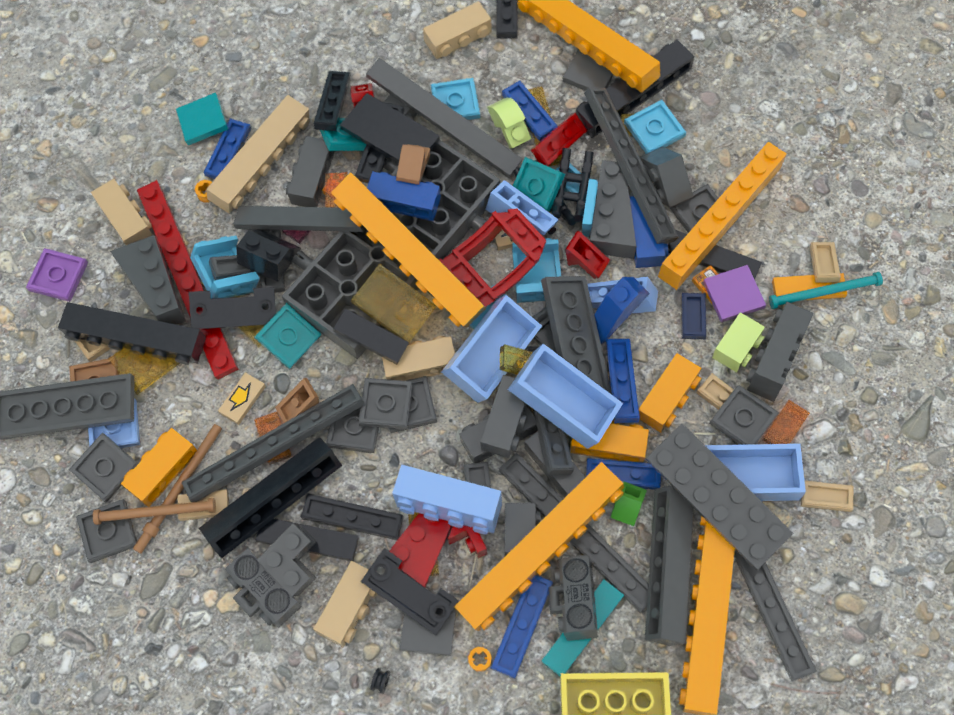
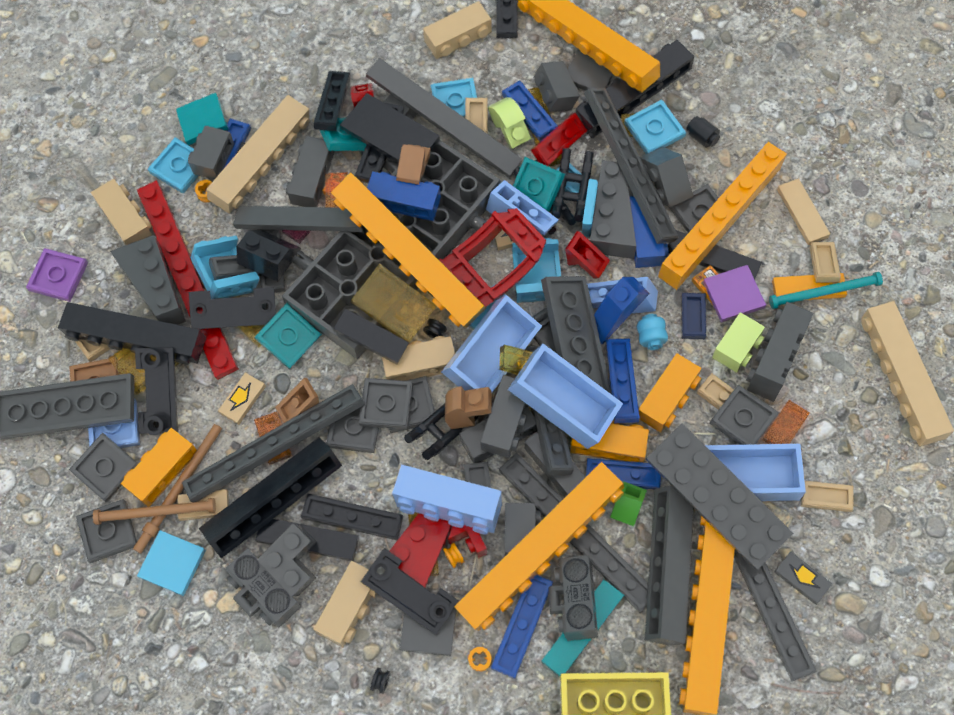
(160, 389): none -> black brick
(171, 563): none -> medium azure tile
(173, 166): none -> medium azure tile
(211, 152): none -> dark grey brick
(429, 425): none -> black piece
(434, 328): none -> black bush
(453, 555): none -> light orange bush
(464, 405): none -> medium nougat brick
(477, 112): none -> tan tile
(556, 86): none -> dark grey brick
(652, 332): none -> medium azure piece
(703, 131): none -> black brick
(803, 211): none -> tan tile
(803, 578): none -> dark grey tile
(906, 374): none -> tan brick

